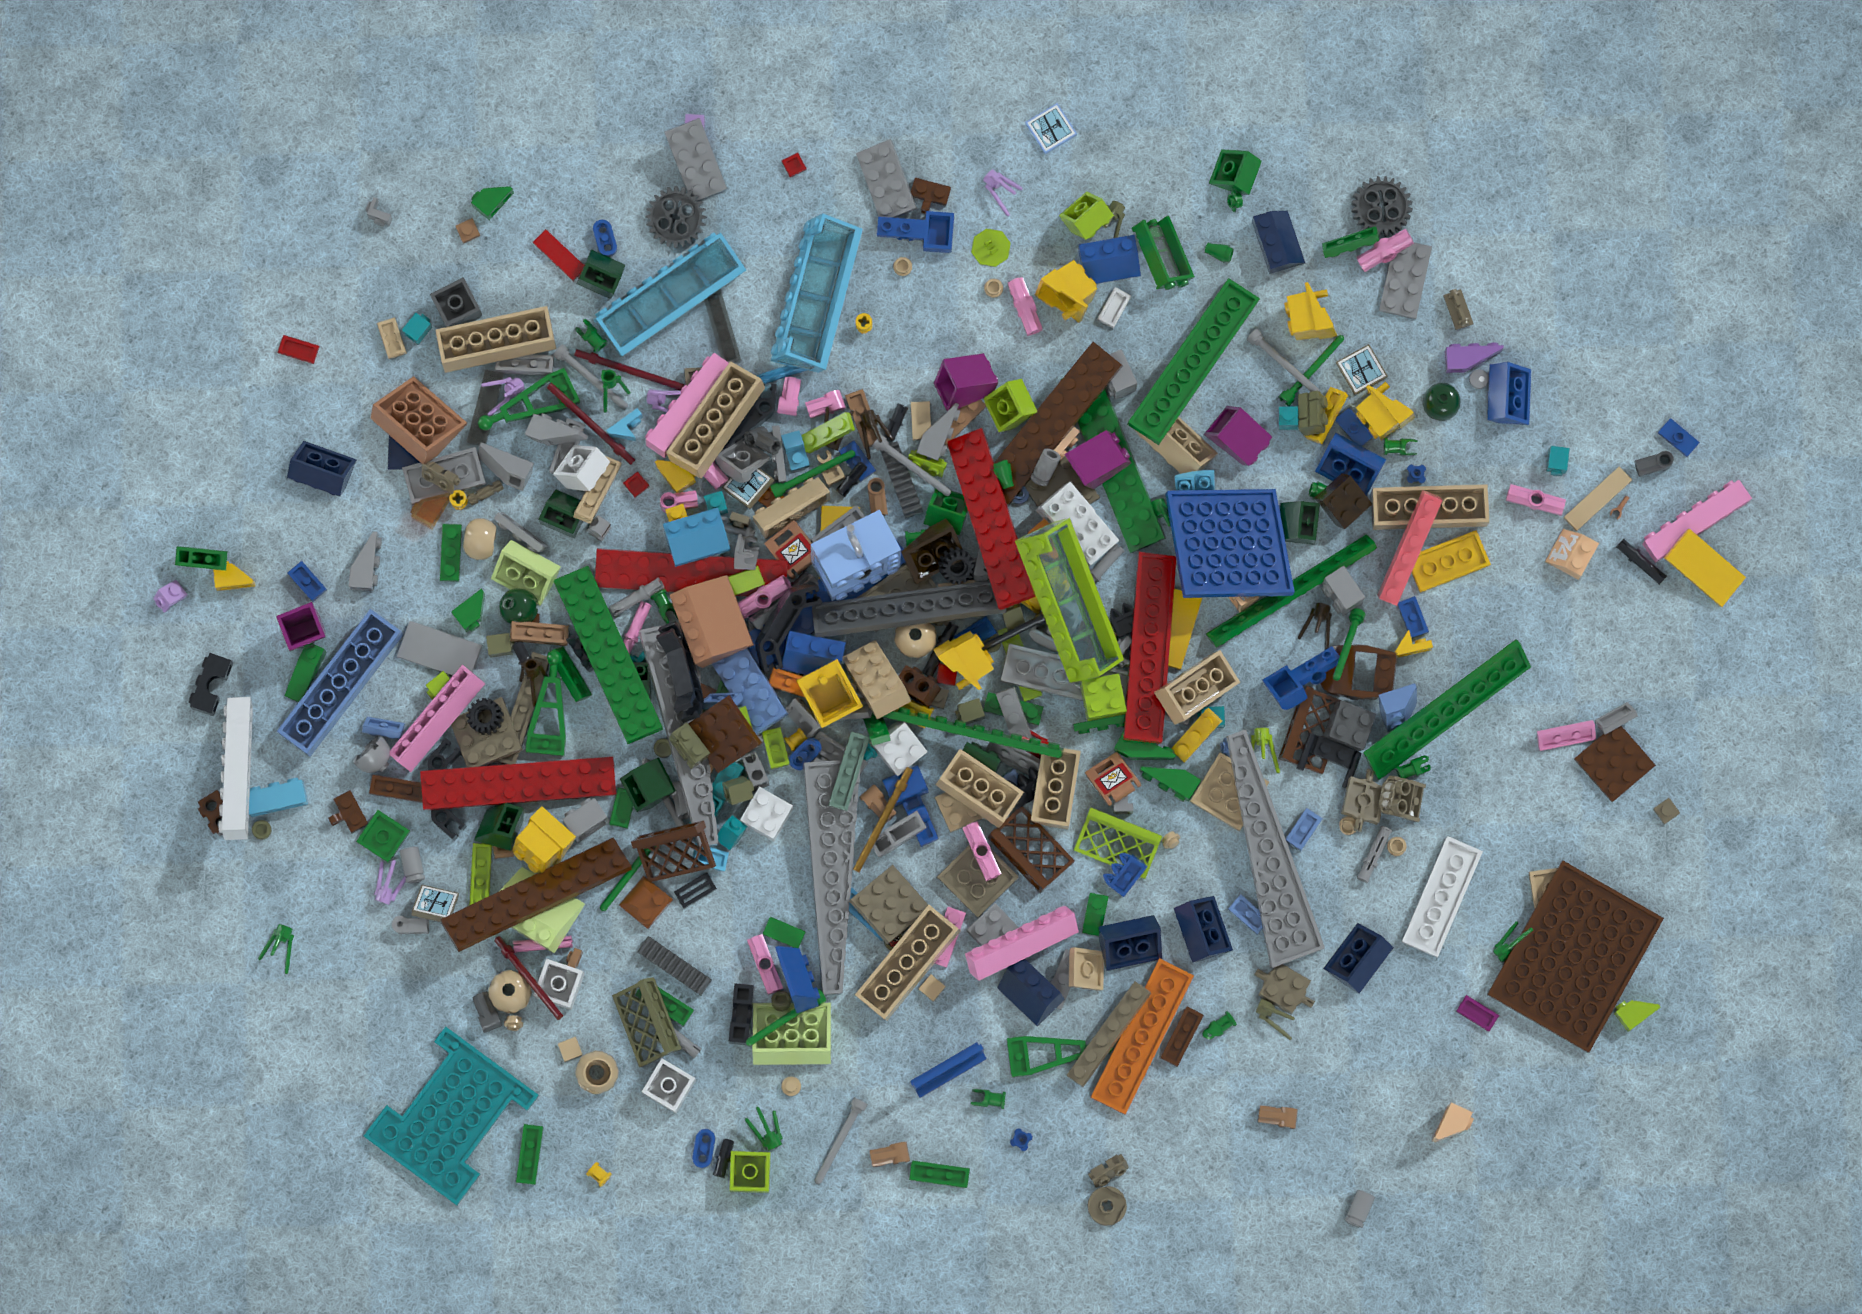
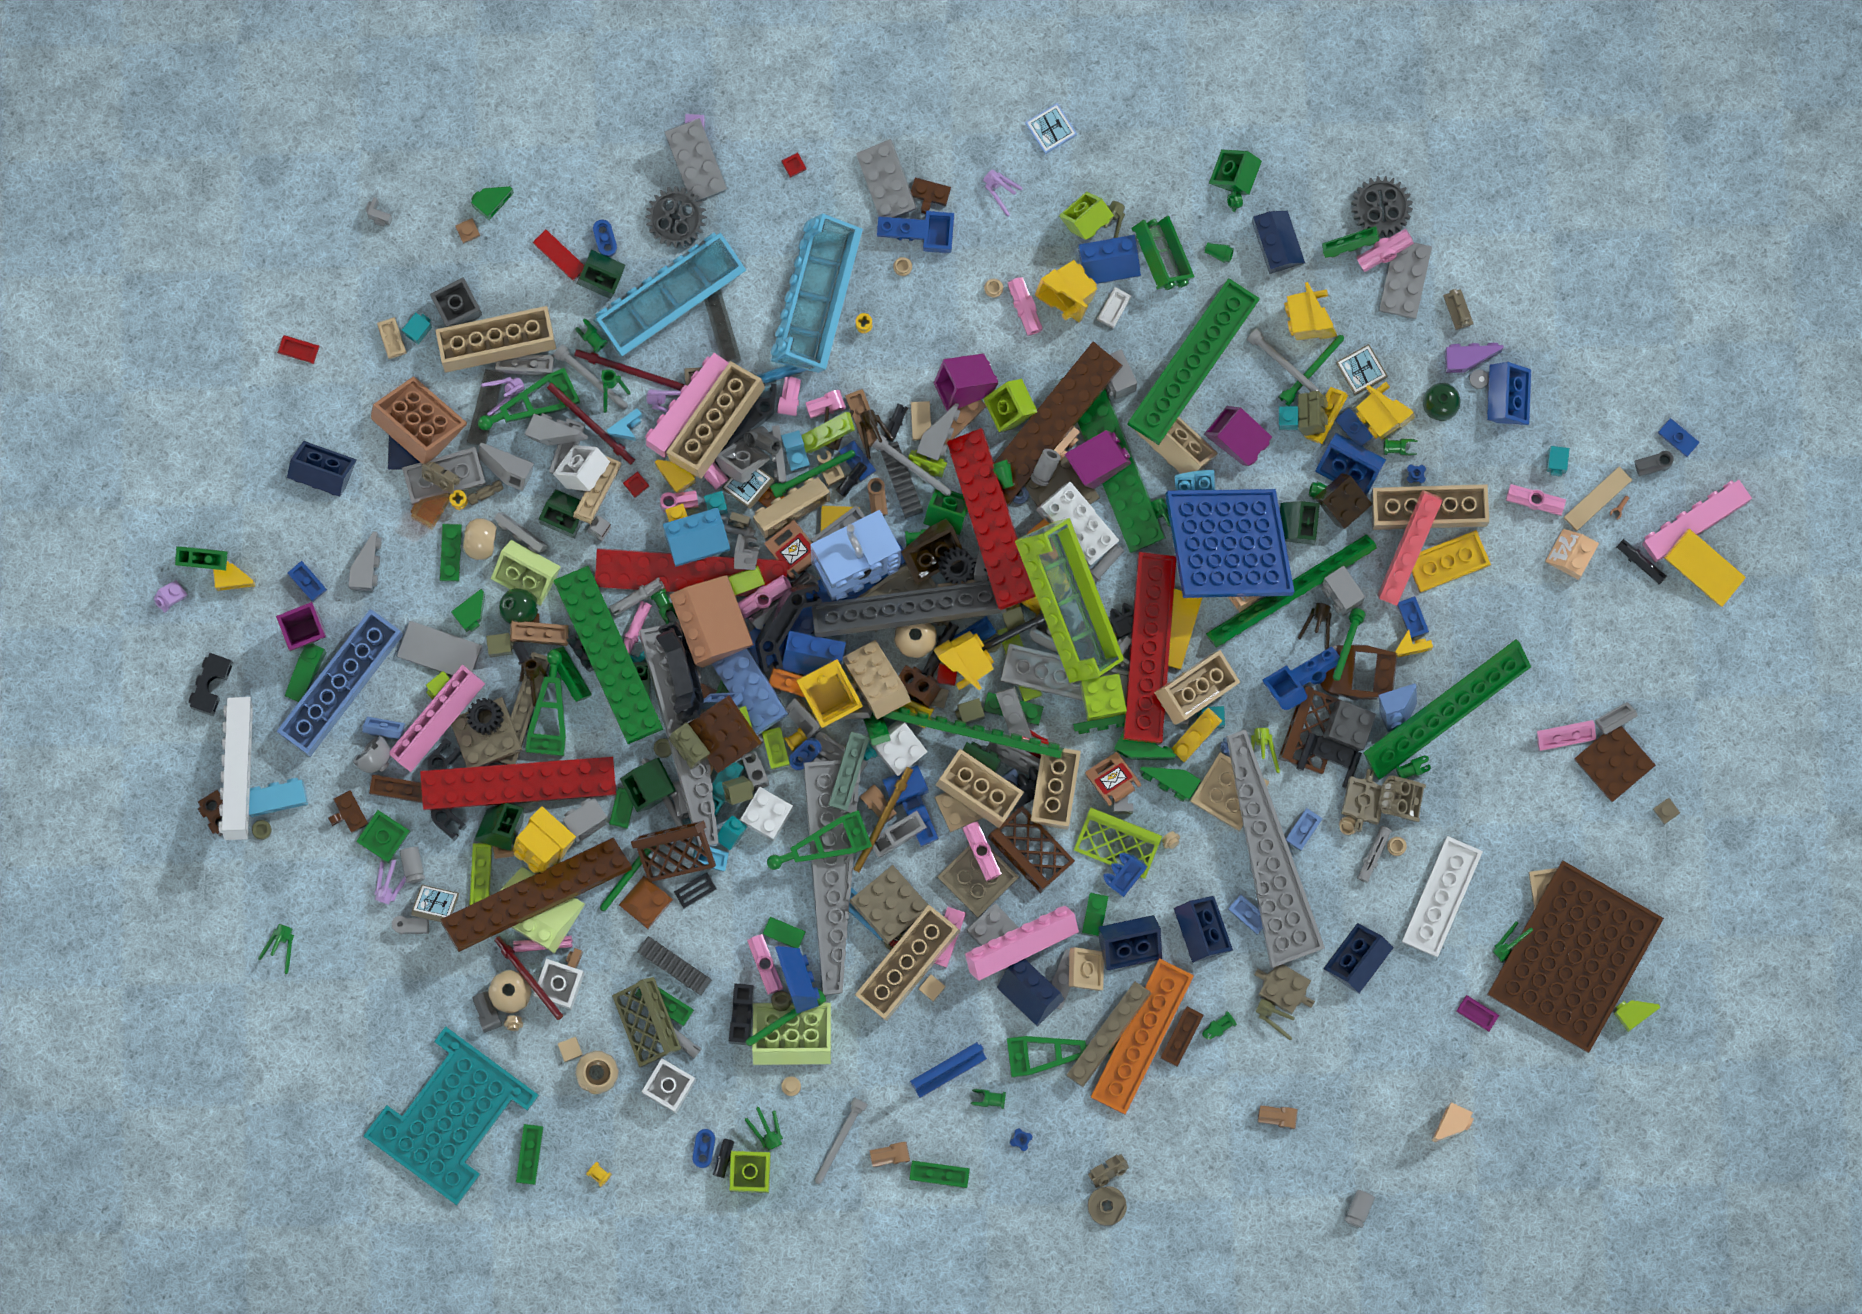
(854, 829): none -> green plate
(990, 247): lime piece -> none

